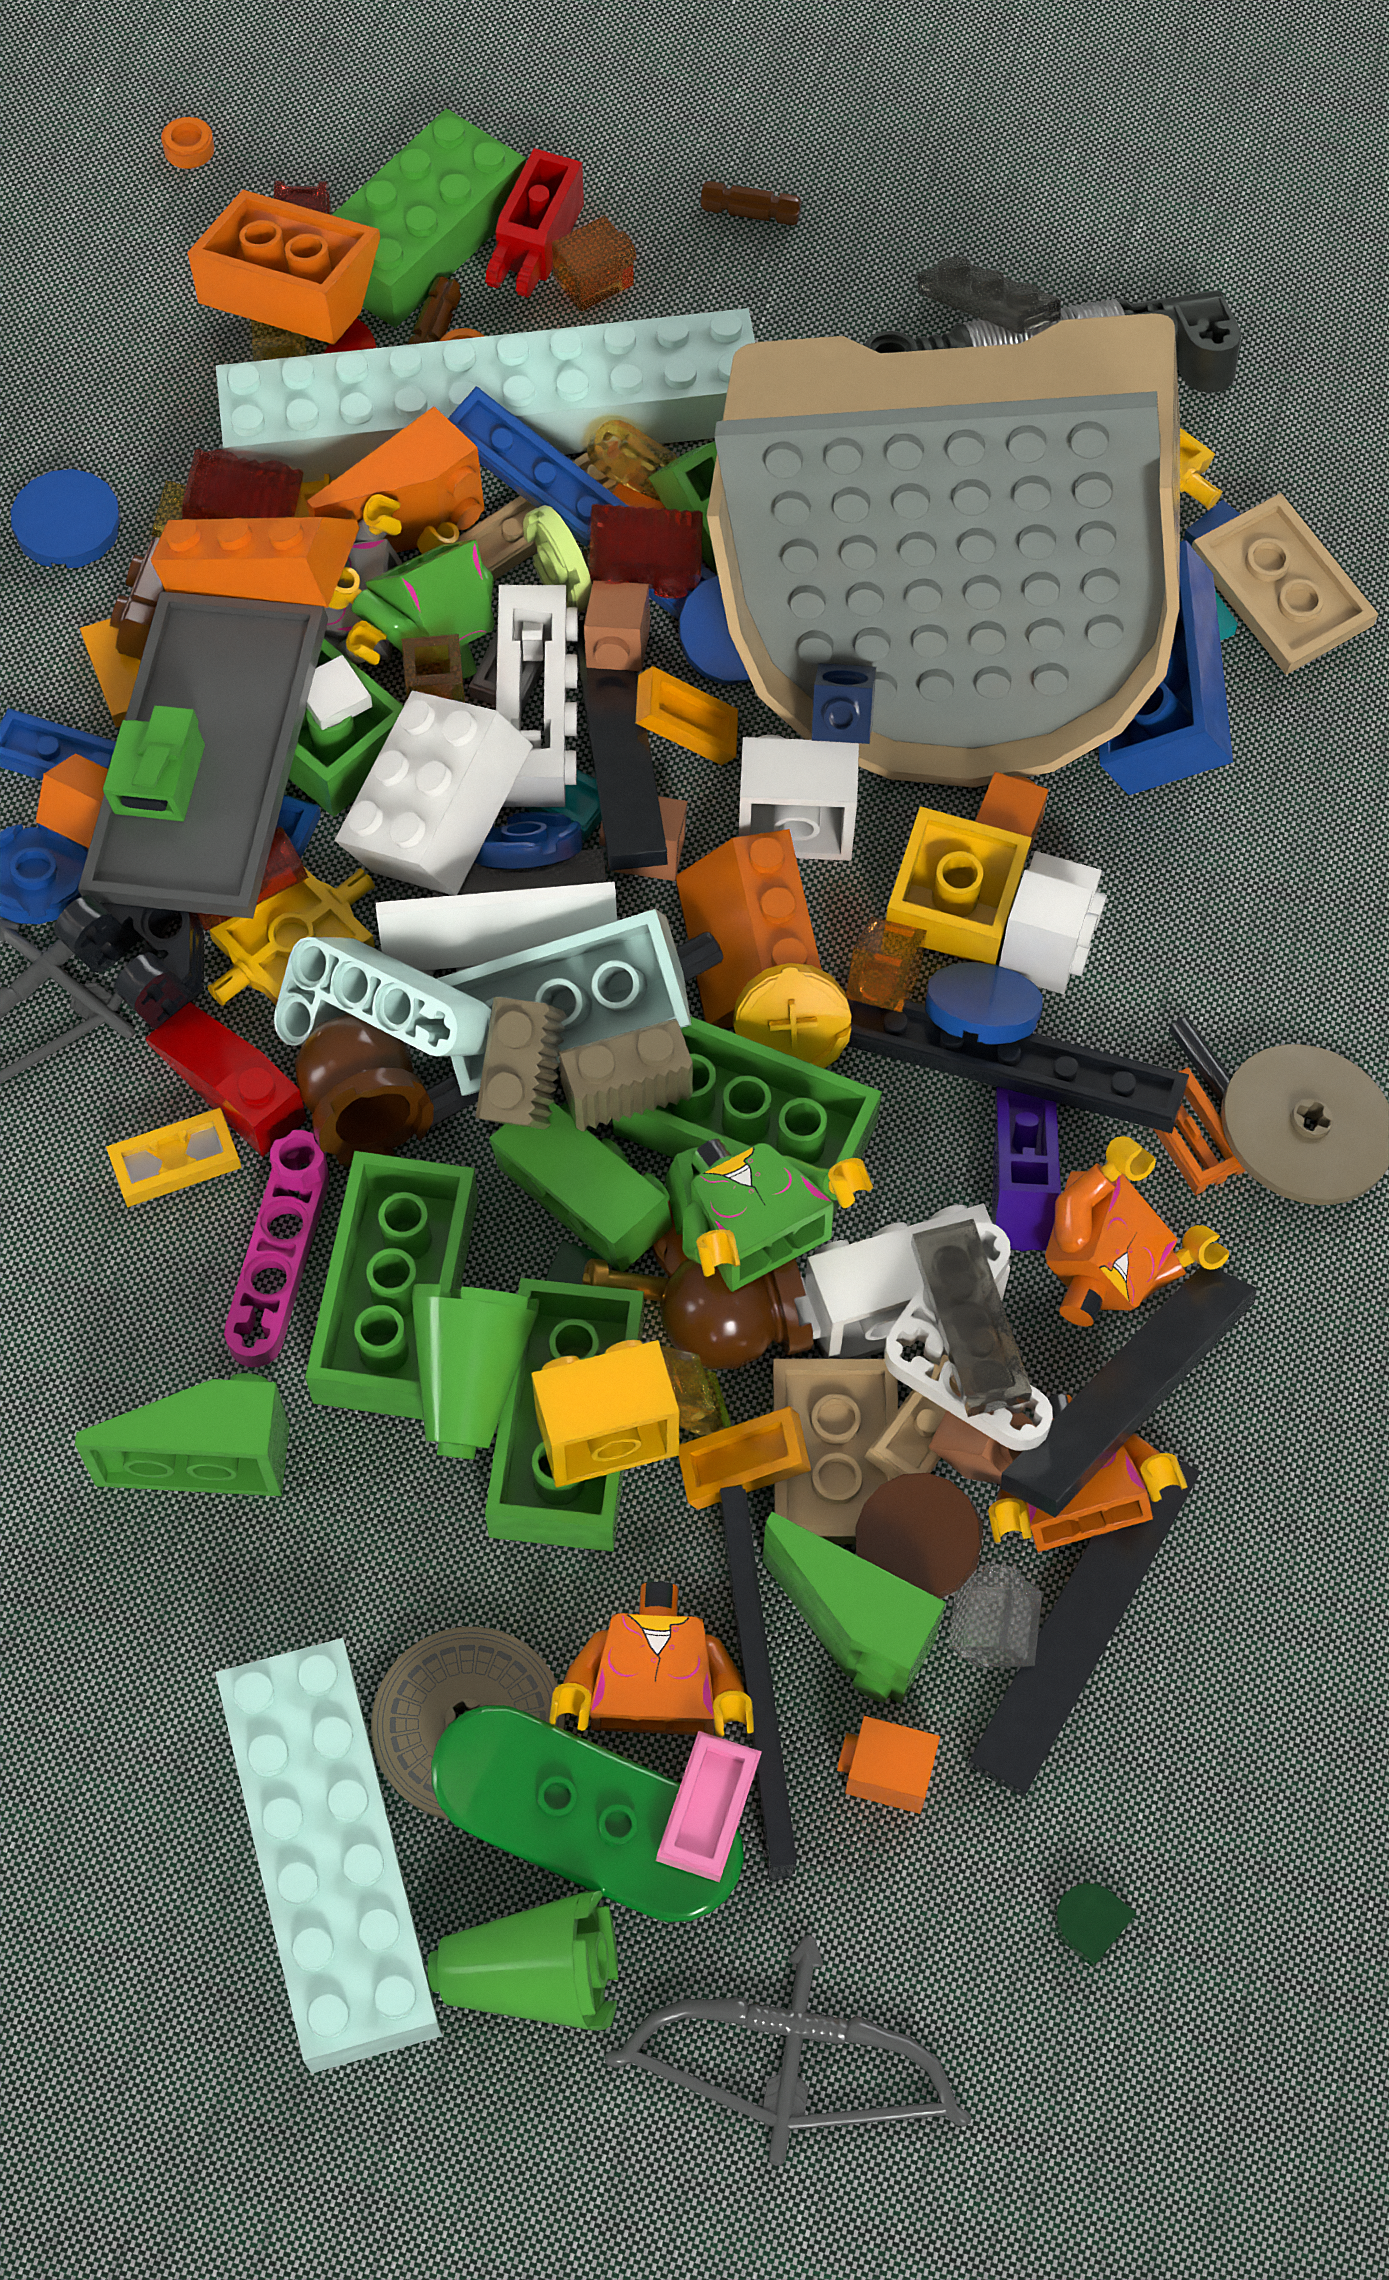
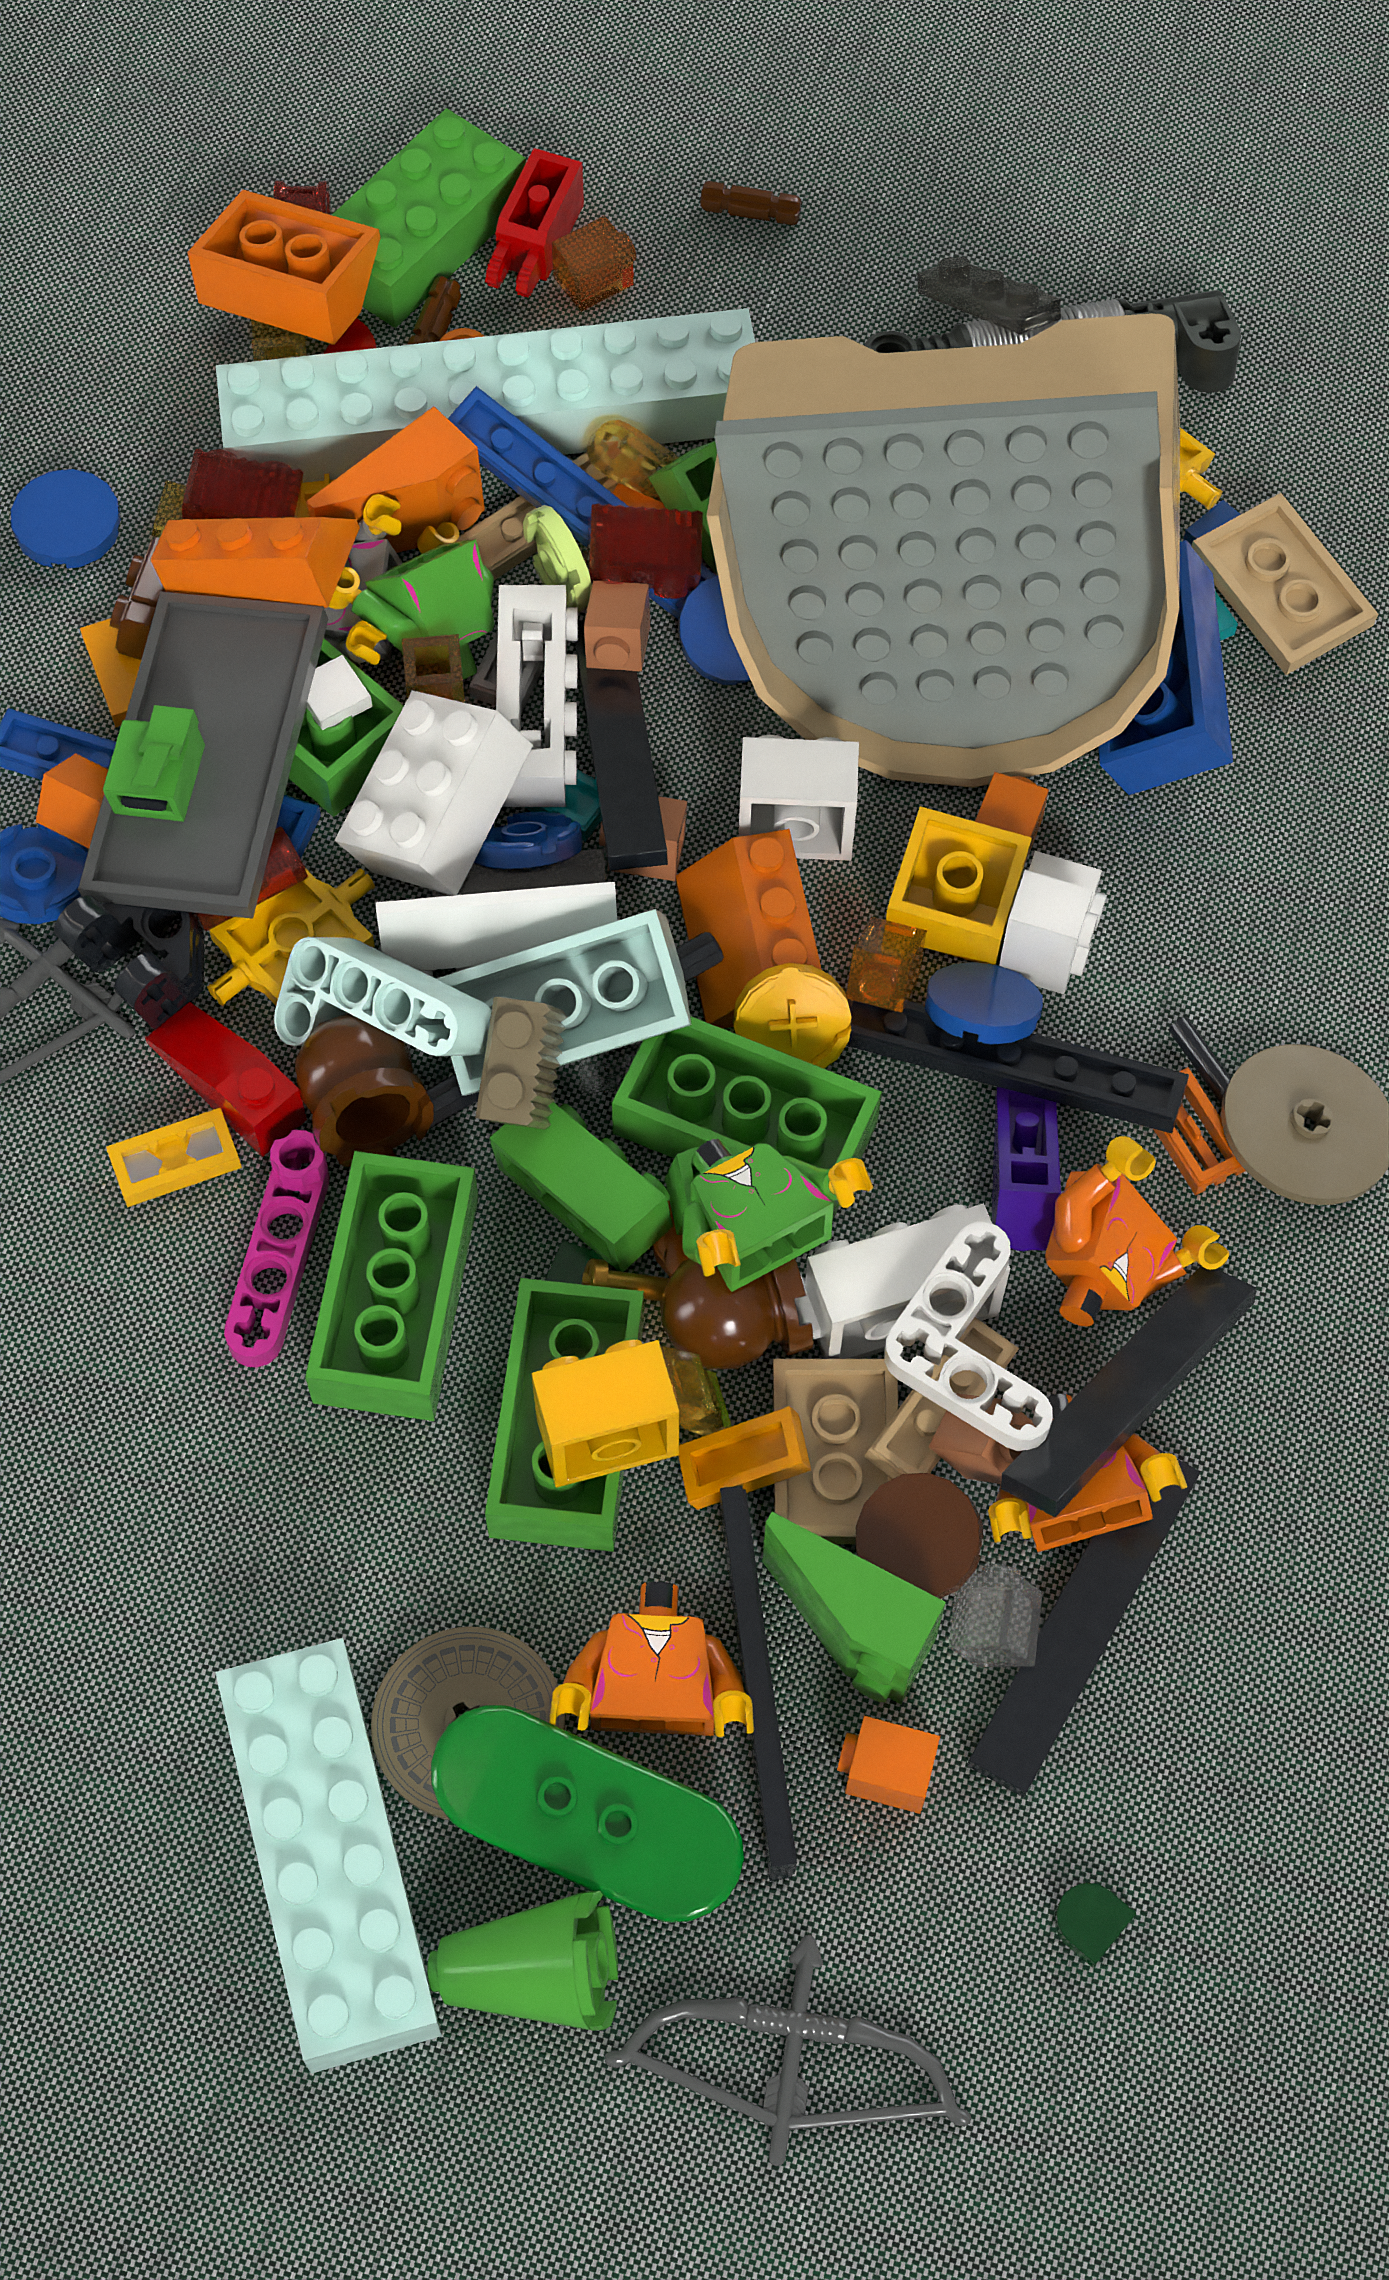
(187, 142): orange tile -> none
(198, 1440): bright green slope -> none
(467, 1361): bright green cone -> none
(626, 1074): dark tan brick -> none
(686, 716): light orange tile -> none
(708, 1806): bright pink tile -> none
(843, 703): dark blue brick -> none
(971, 1318): clear smoke plate -> none

